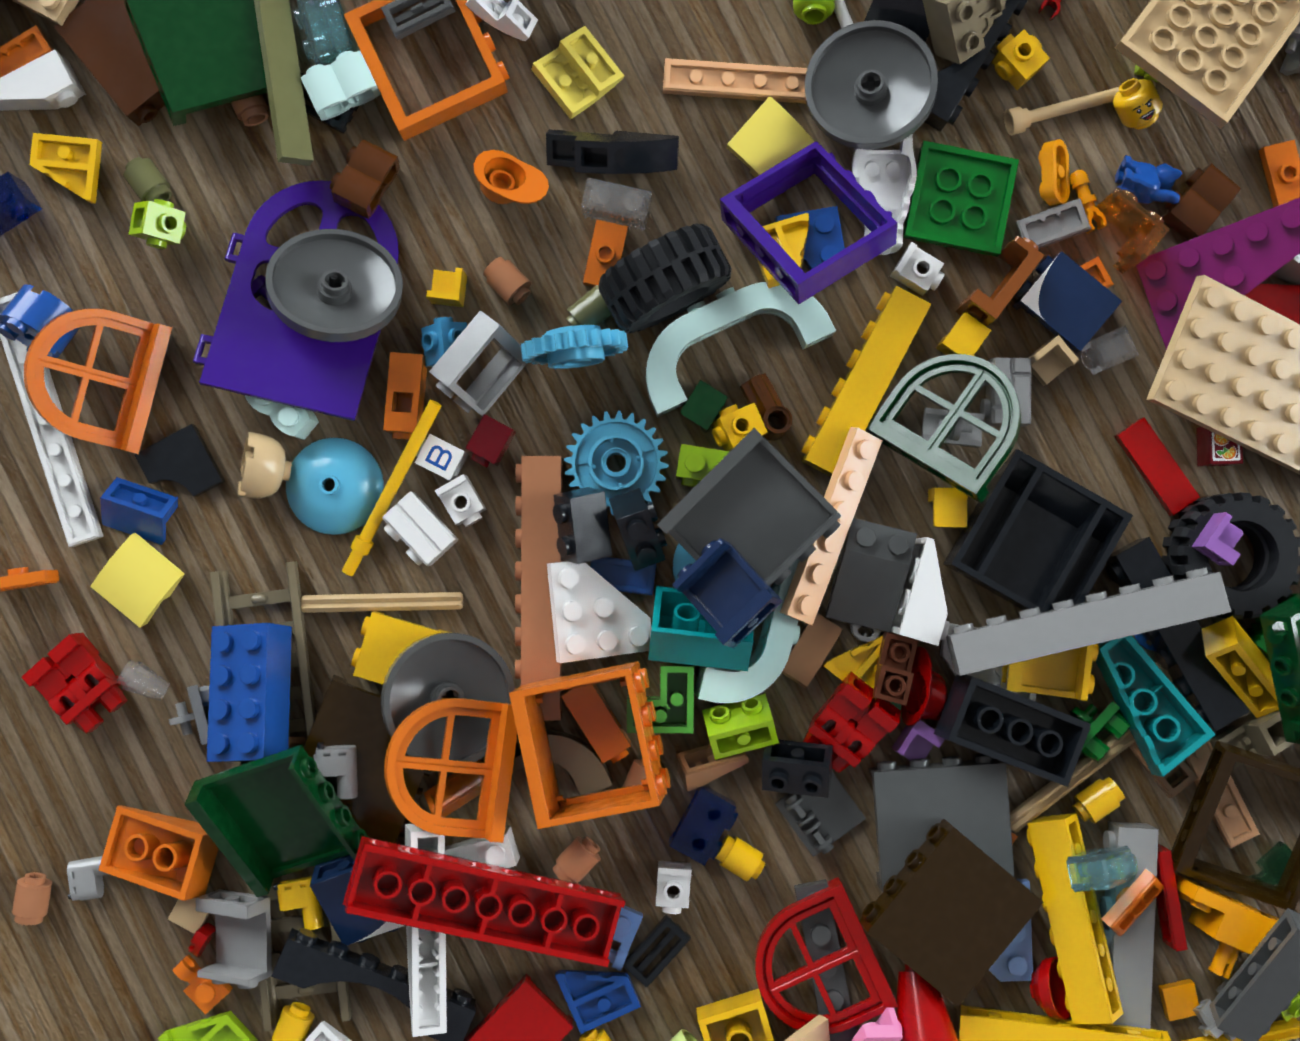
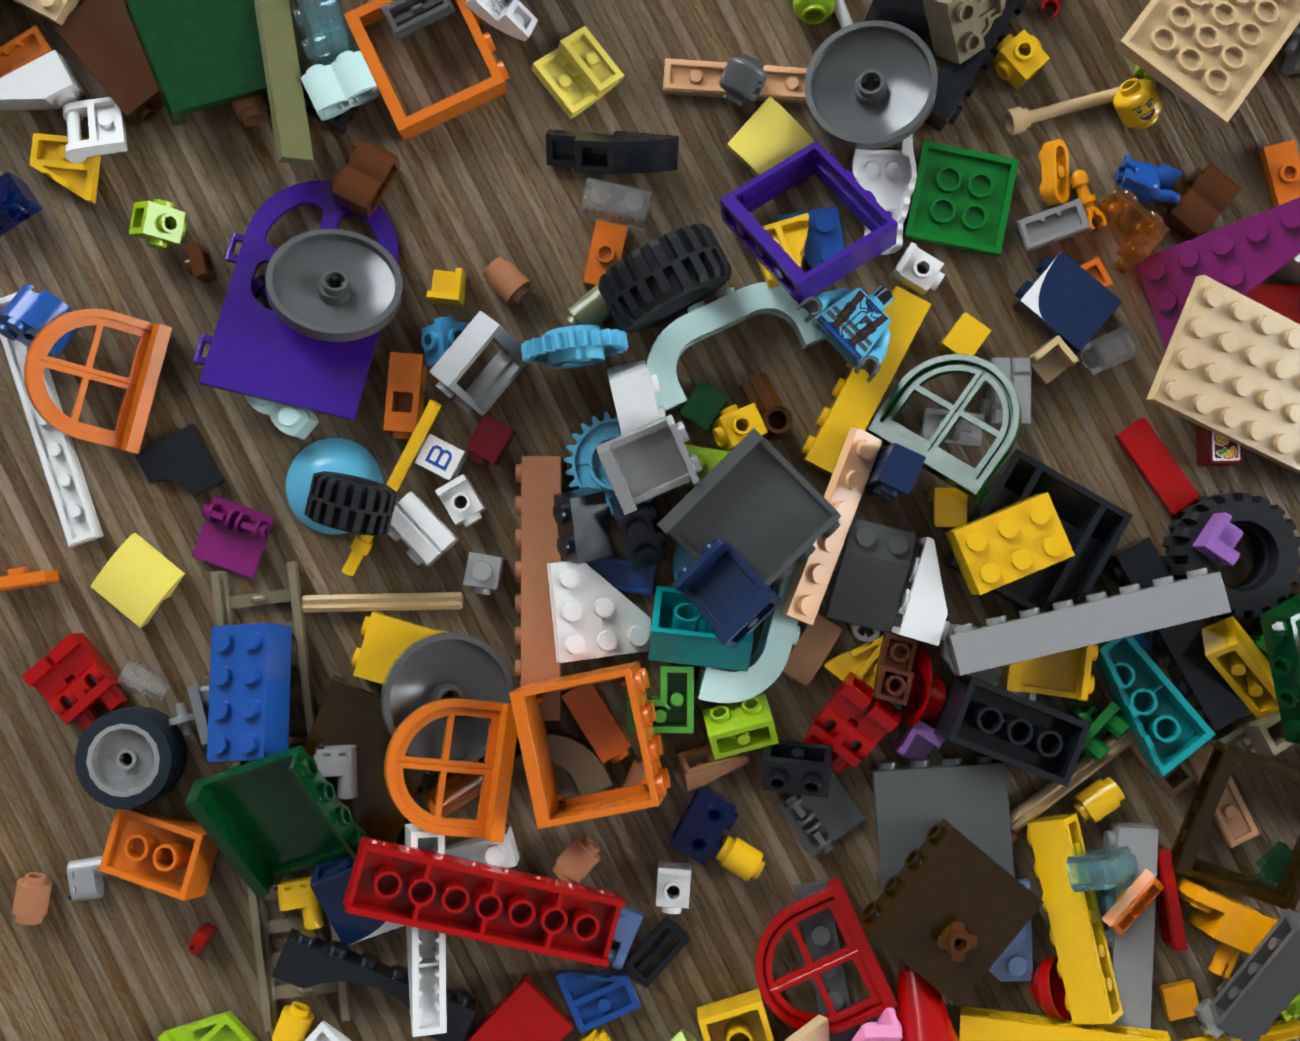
(105, 125): none -> white plate
(106, 762): none -> wheel
(137, 510): blue panel -> none
(147, 180): olive brick -> none
(186, 916): tan tile -> none
(199, 262): none -> reddish brown plate
(200, 990): orange plate -> none
(233, 536): none -> magenta hinge
(241, 938): light grey panel -> none
(262, 467): tan cylinder -> none
(350, 503): none -> black tyre
(484, 572): none -> light grey brick
(508, 179): orange piece -> none
(634, 395): none -> white wedge
(648, 462): none -> light grey panel
(743, 79): none -> dark grey head
(853, 324): none -> torso
(894, 472): none -> dark blue brick
(947, 939): none -> reddish brown plate
(1009, 544): none -> yellow brick
(1023, 257): dark orange panel -> none

